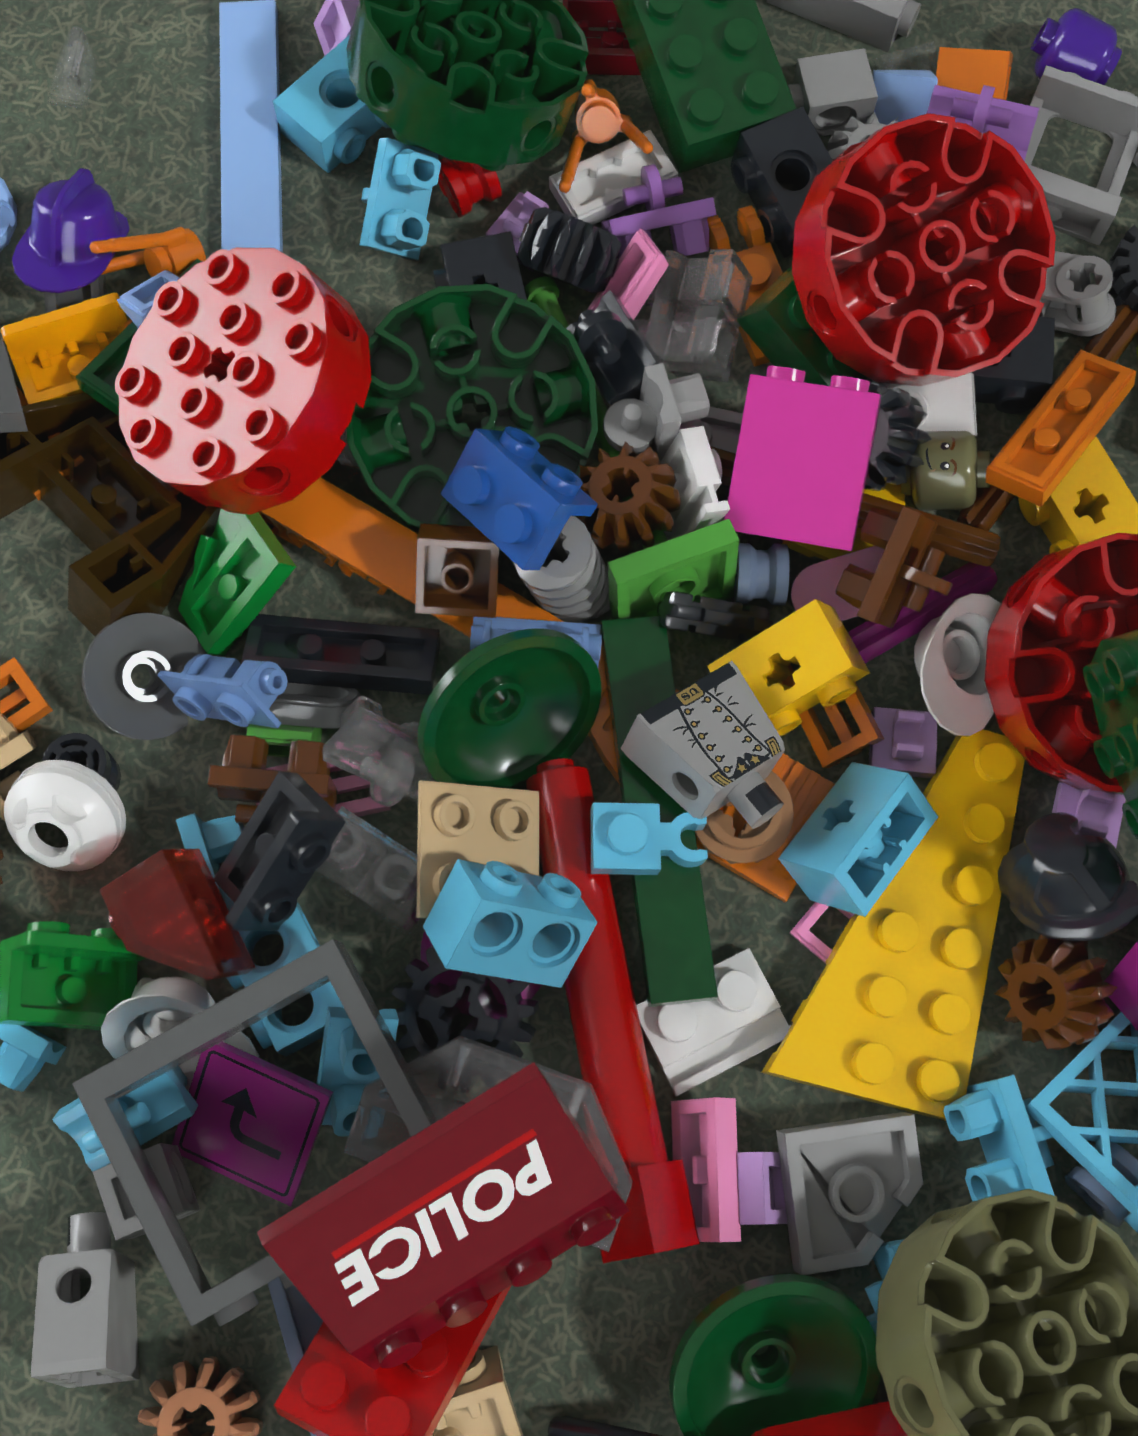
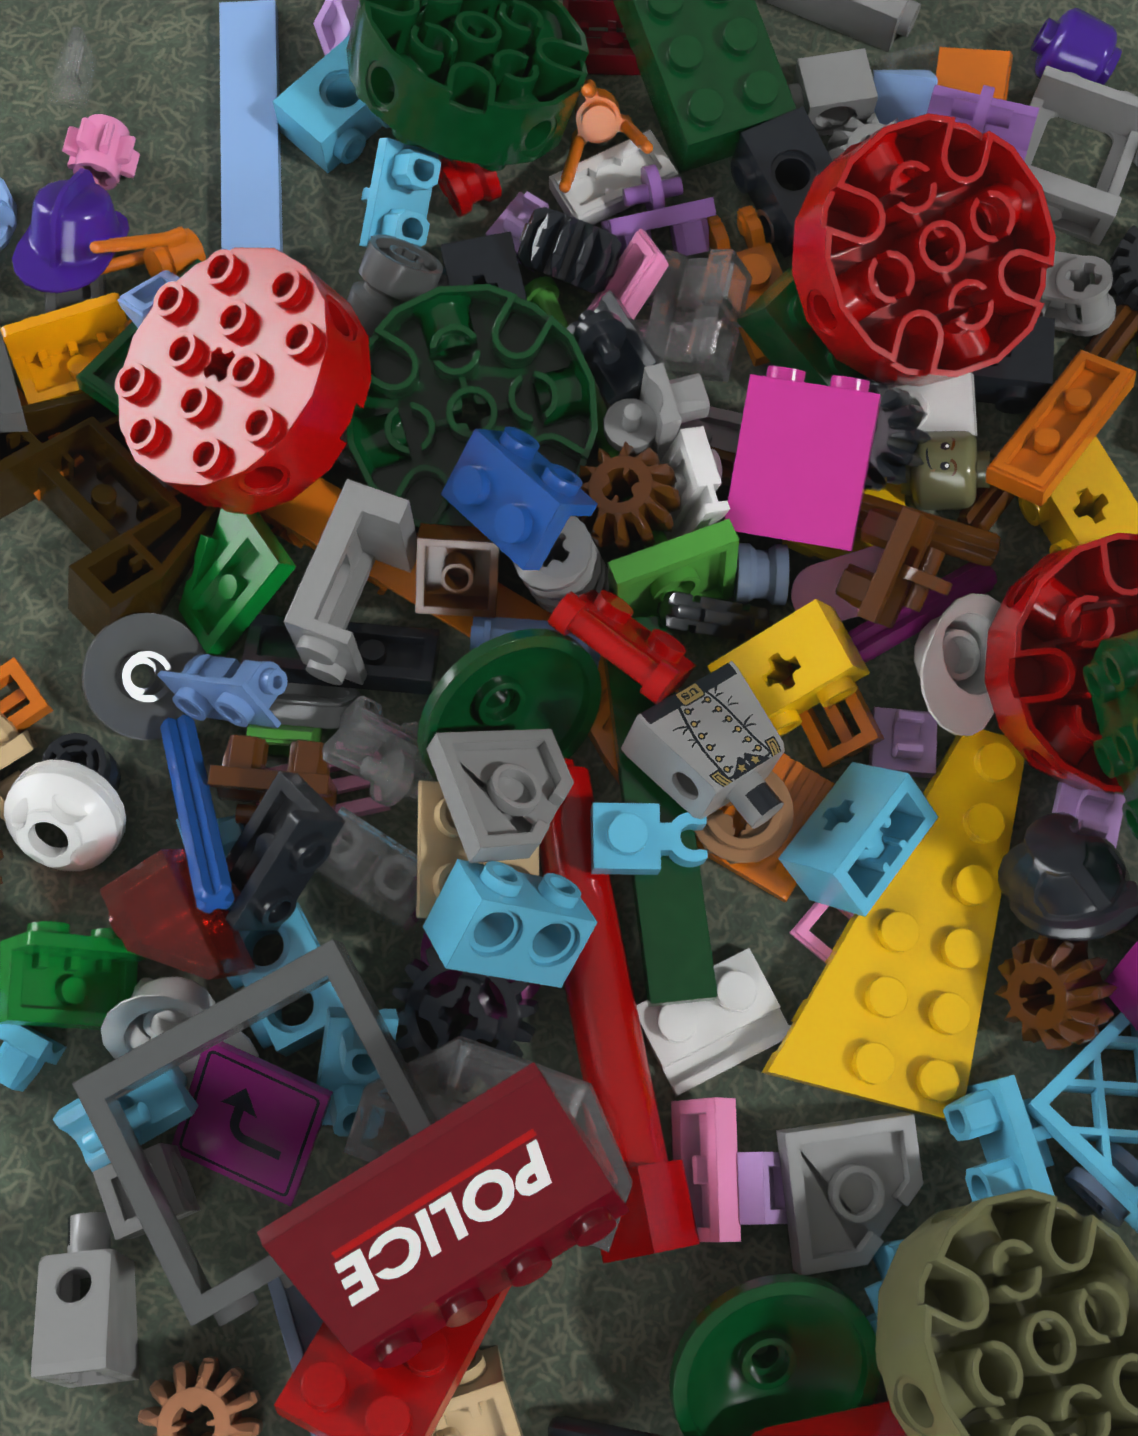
(103, 148): none -> bright pink gear
(196, 815): none -> blue axle
(360, 530): none -> light grey window
(391, 276): none -> dark grey wheel
(500, 788): none -> light grey plate
(606, 626): none -> red plate

